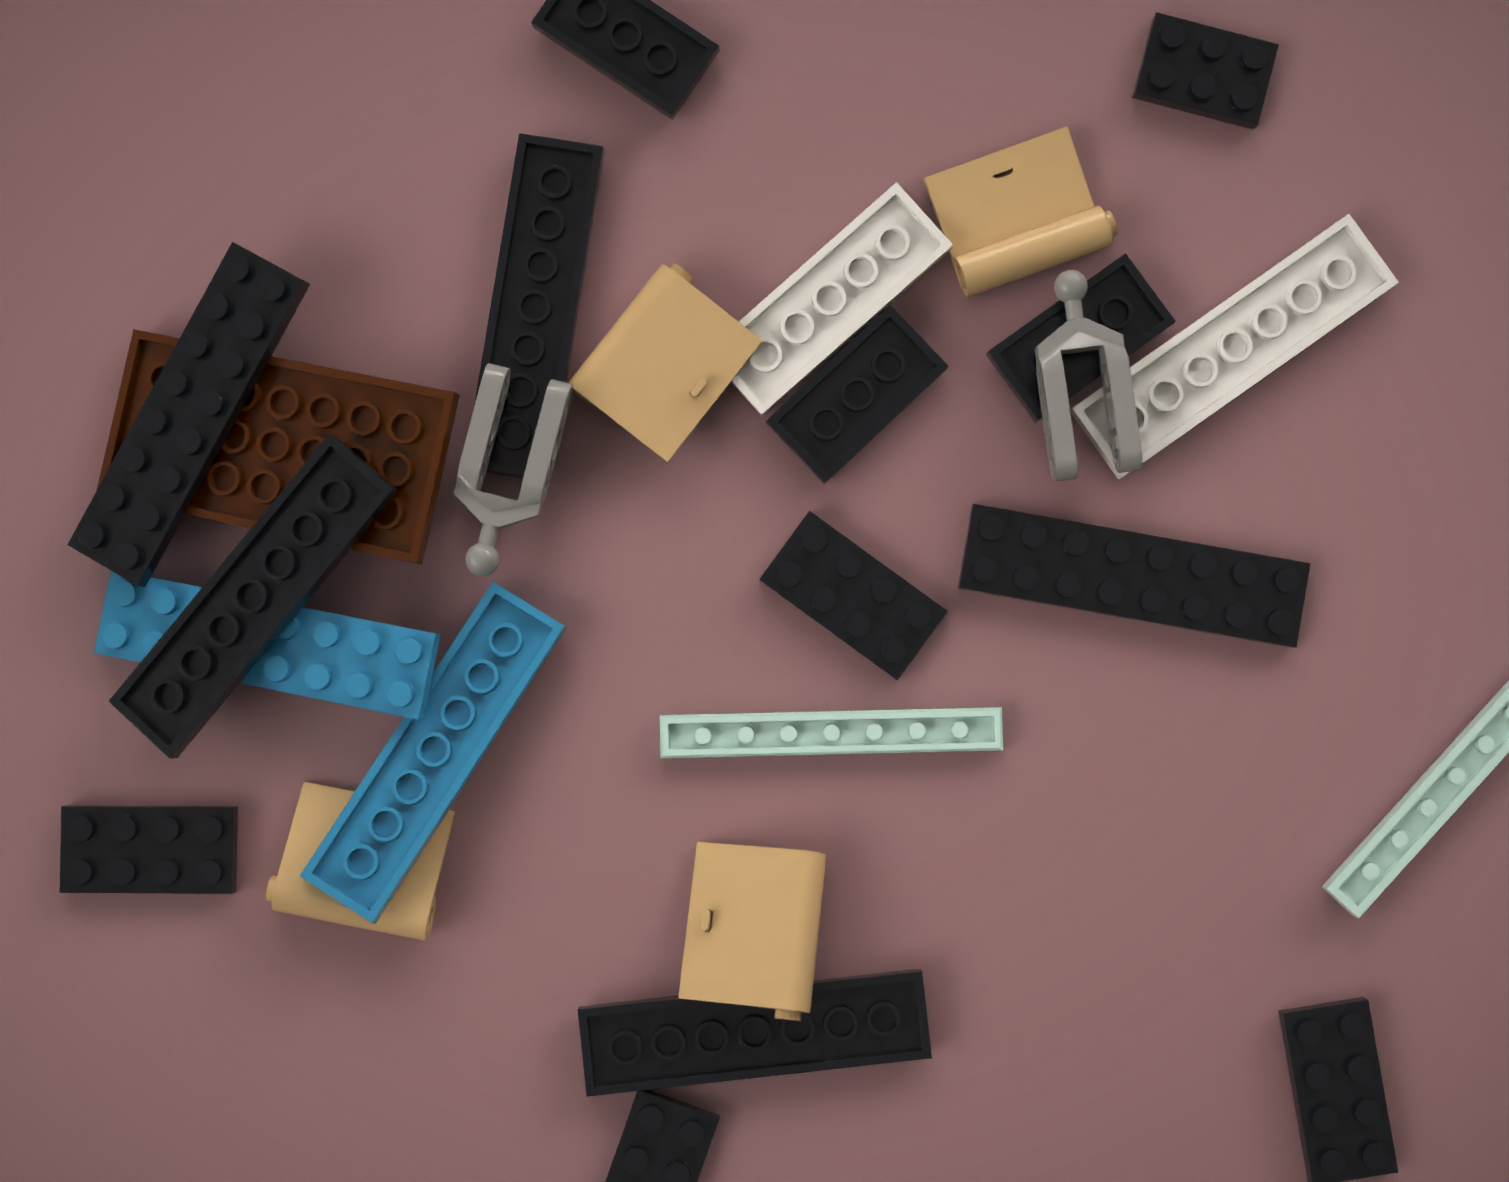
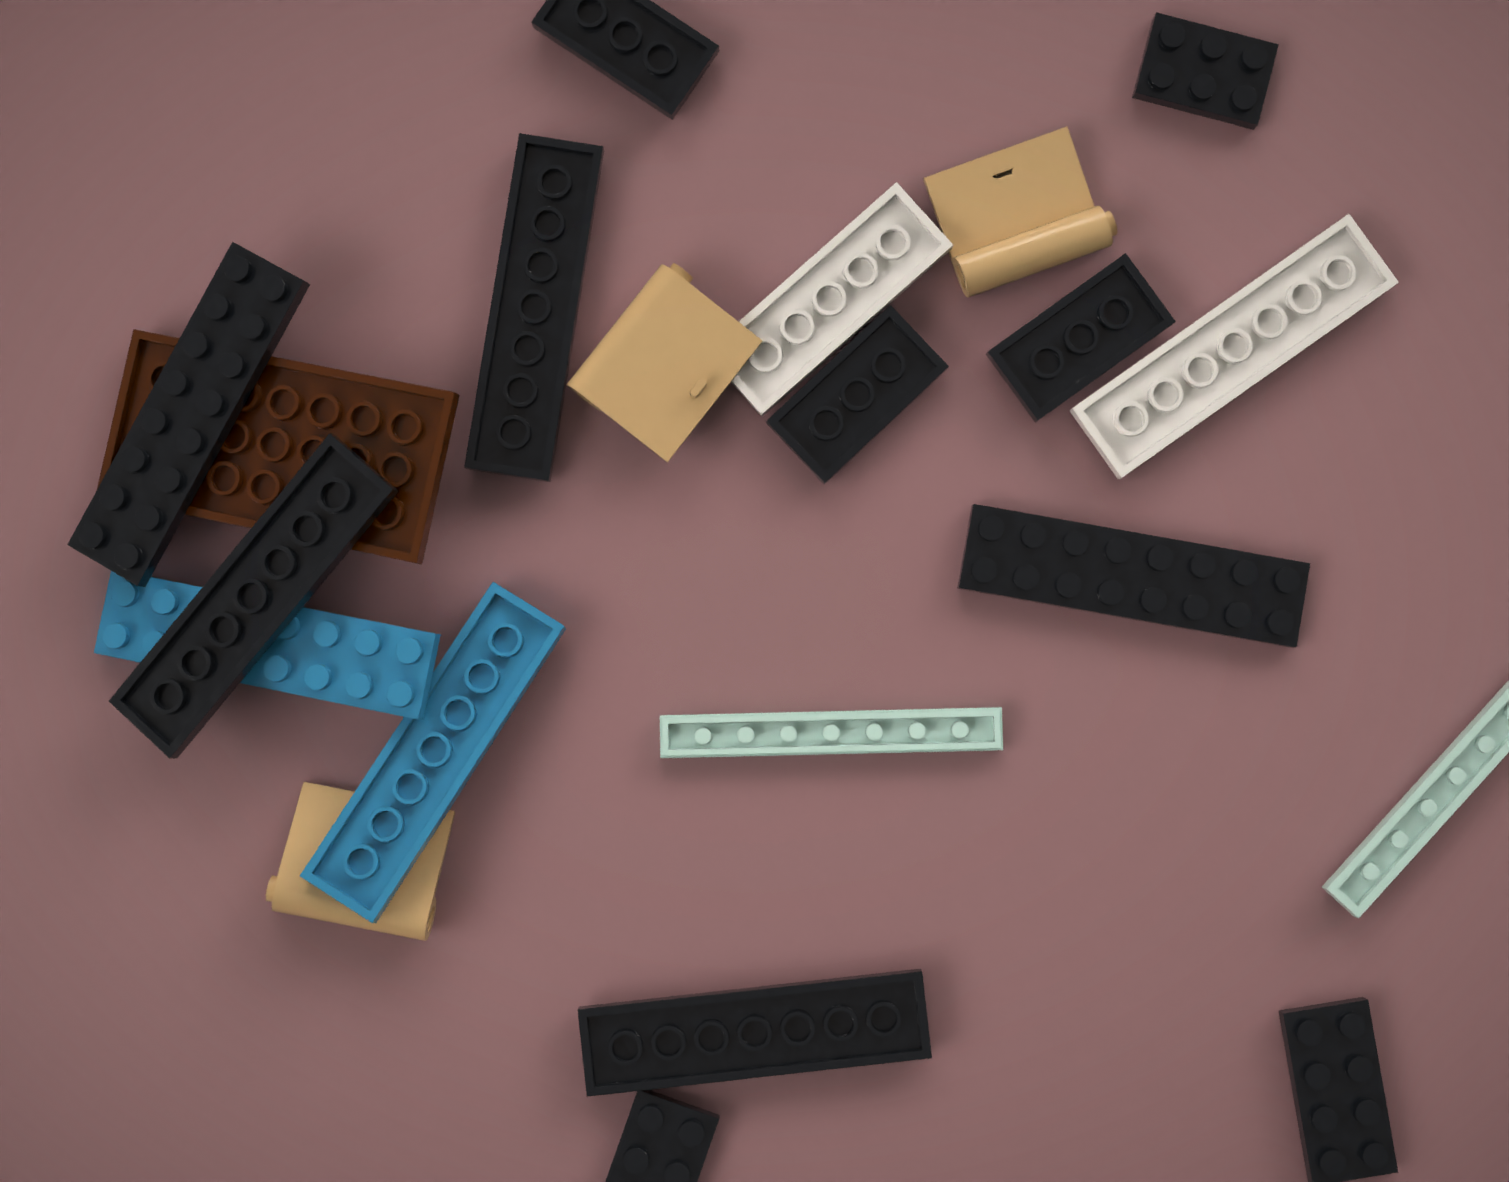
(148, 849): black plate -> none
(496, 510): light grey piece -> none
(761, 927): tan door -> none
(853, 595): black plate -> none
(1081, 336): light grey piece -> none

